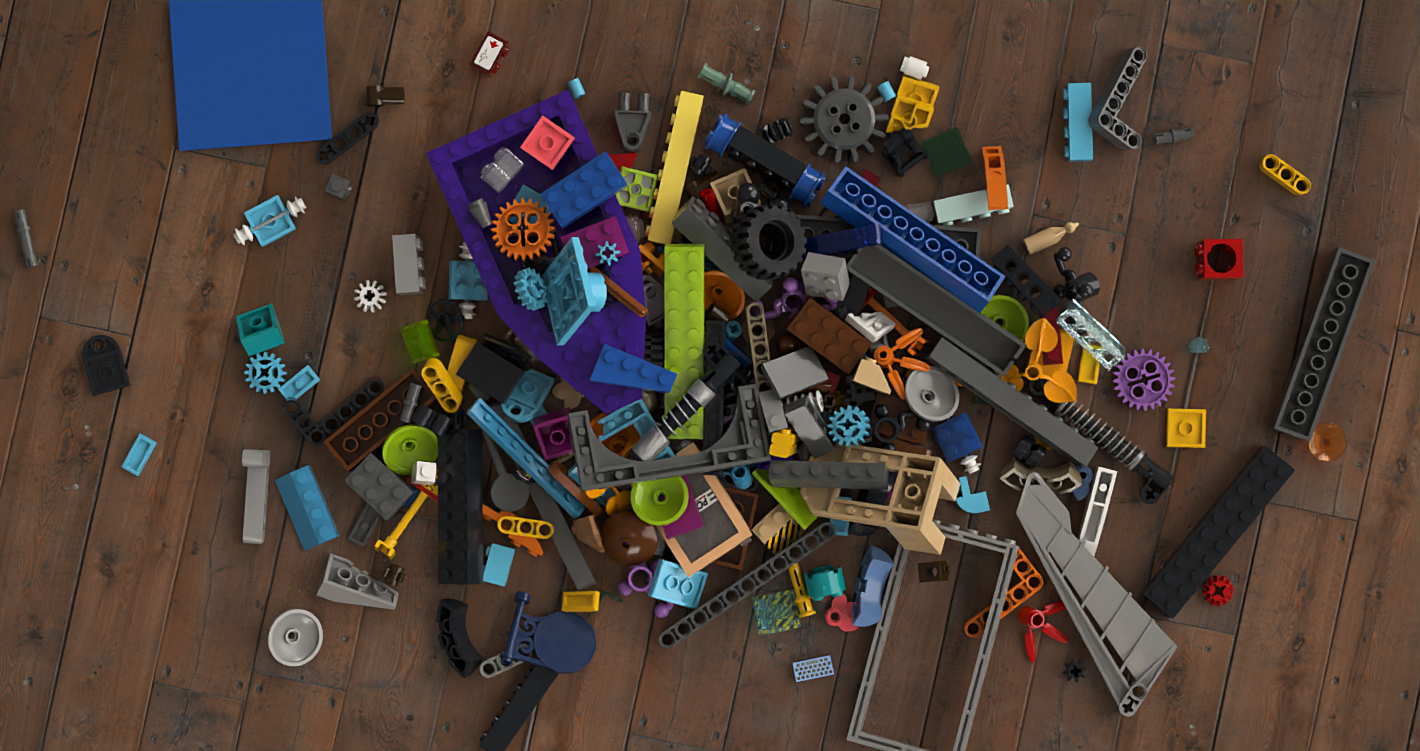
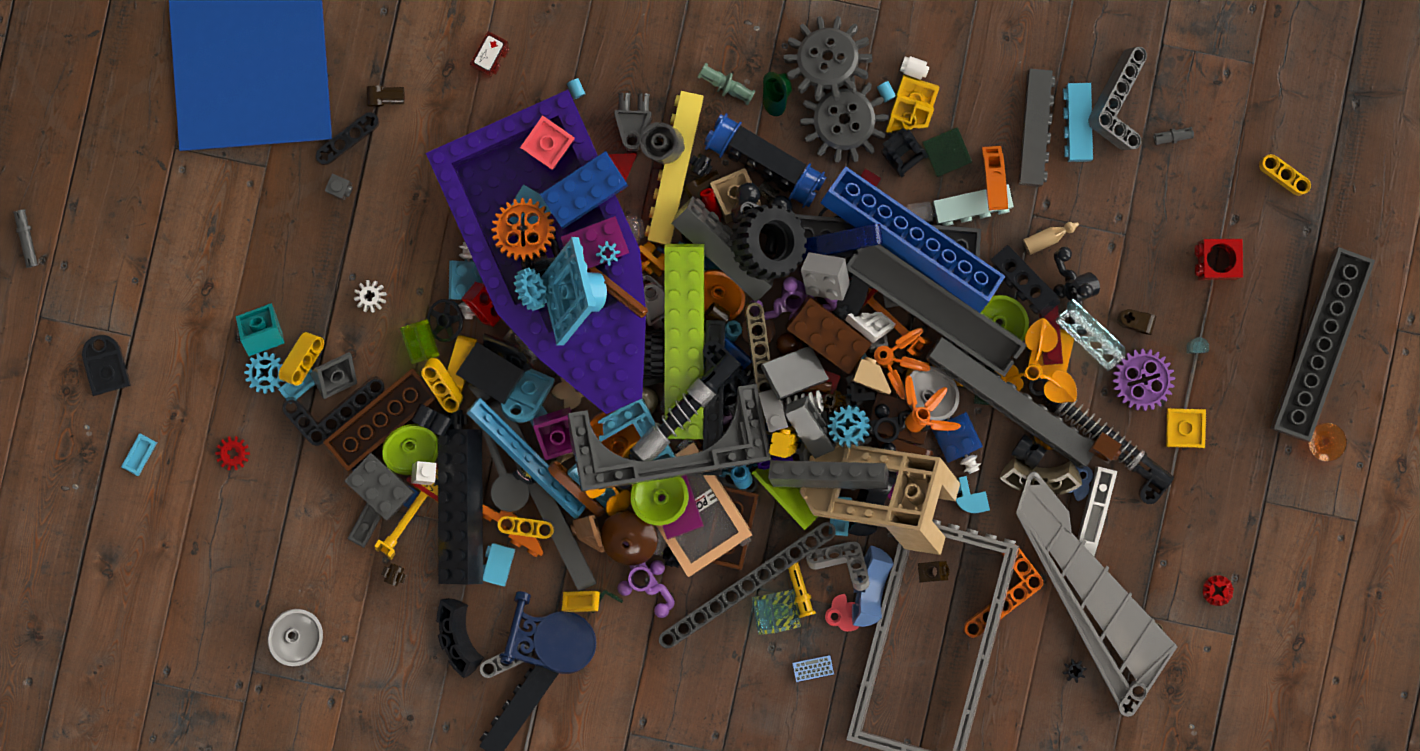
(225, 457): none -> red gear
(256, 494): light grey beam -> none
(270, 221): medium azure plate -> none
(301, 358): none -> yellow beam
(307, 507): dark azure slope -> none
(335, 375): none -> dark grey slope
(349, 585): light grey wedge -> none
(408, 264): light grey brick -> none
(410, 402): dark grey pin -> none
(480, 212): dark grey cone -> none
(481, 305): none -> red brick
(501, 170): clear brick -> none
(628, 371): blue wedge -> none
(639, 190): lime piece -> none
(652, 143): none -> dark grey brick
(674, 586): medium azure tile -> none
(775, 92): none -> dark green piece
(777, 130): black gear -> none
(777, 529): slope -> none
(825, 582): teal brick -> none
(838, 71): none -> dark grey gear
(849, 558): none -> light grey beam
(921, 416): none -> orange plant
(1034, 619): red plant -> none
(1035, 127): none -> dark grey brick
(1088, 367): yellow tile -> none
(1106, 448): none -> reddish brown brick
(1140, 321): none -> dark brown piece
(1217, 531): black brick -> none

